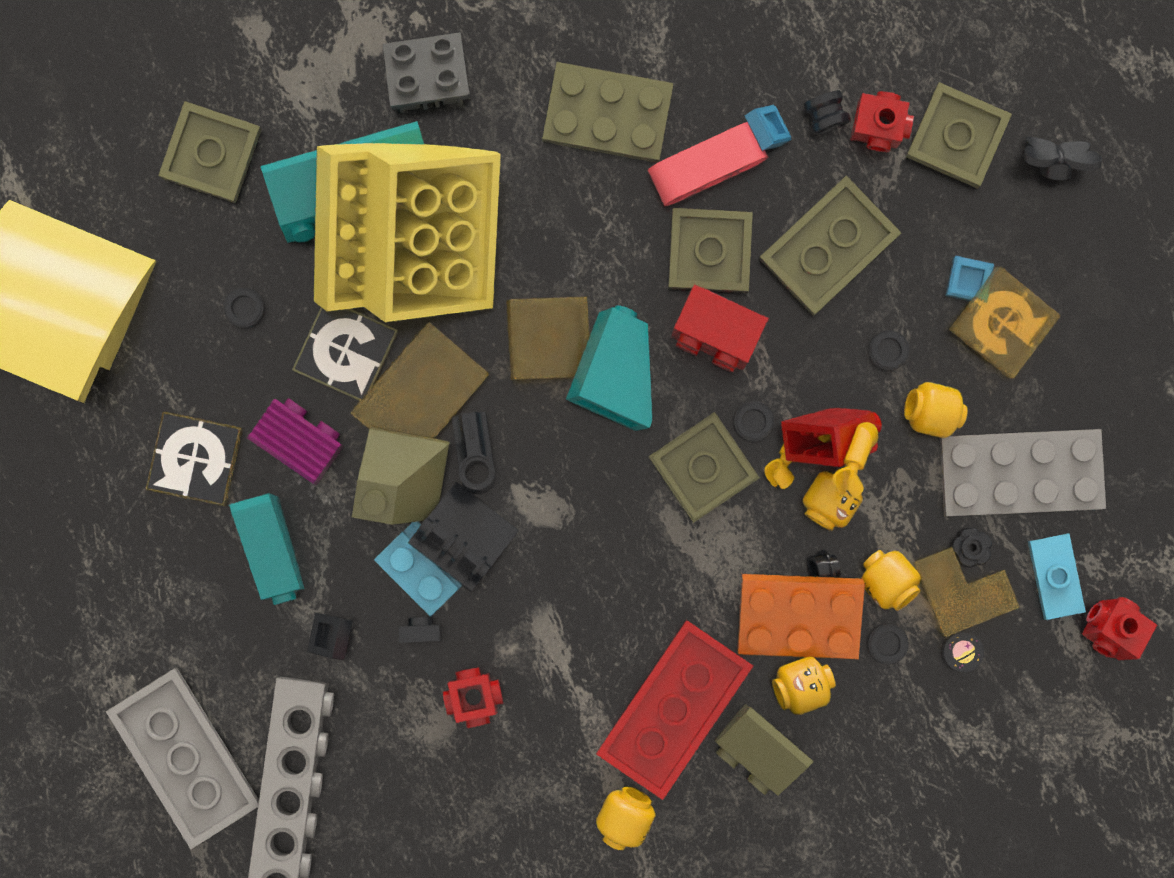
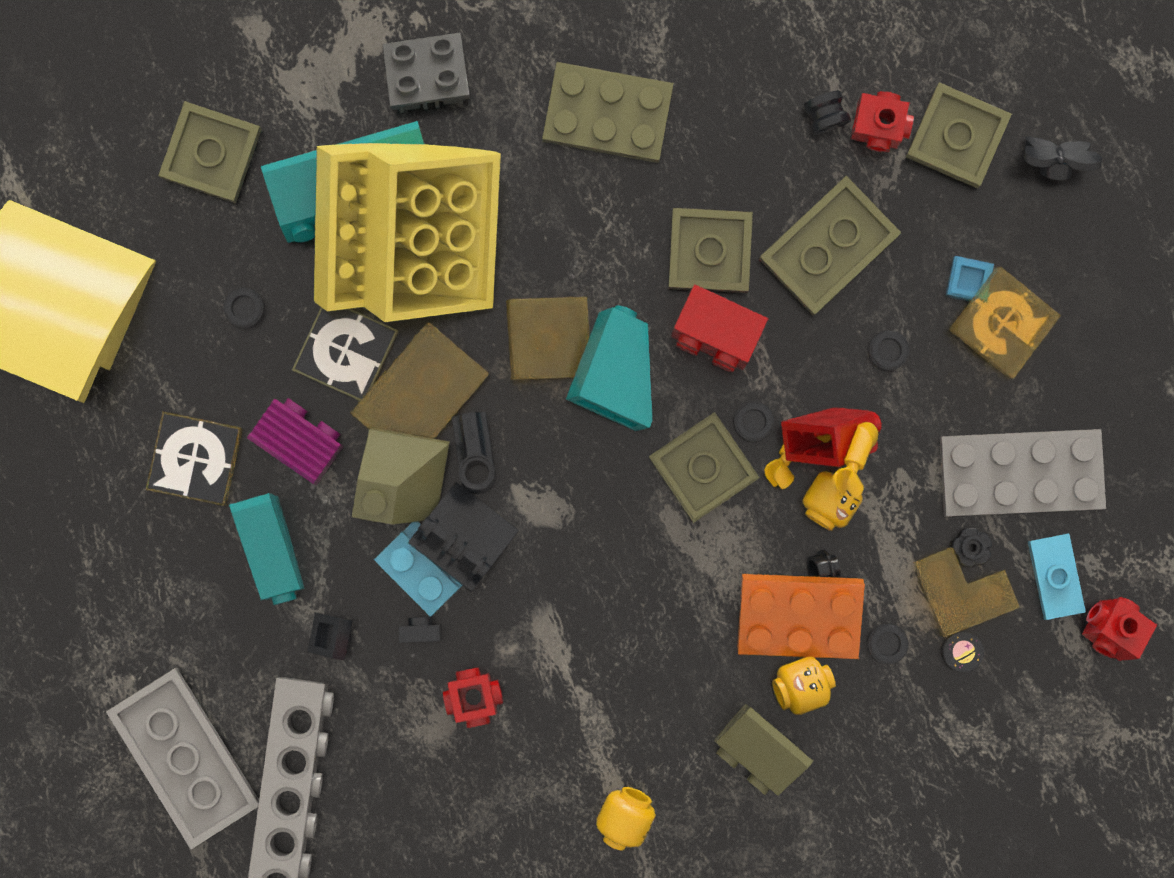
(674, 709): red plate -> none
(706, 164): coral beam -> none
(768, 127): dark azure tile -> none
(891, 579): yellow head -> none
(935, 410): yellow head -> none

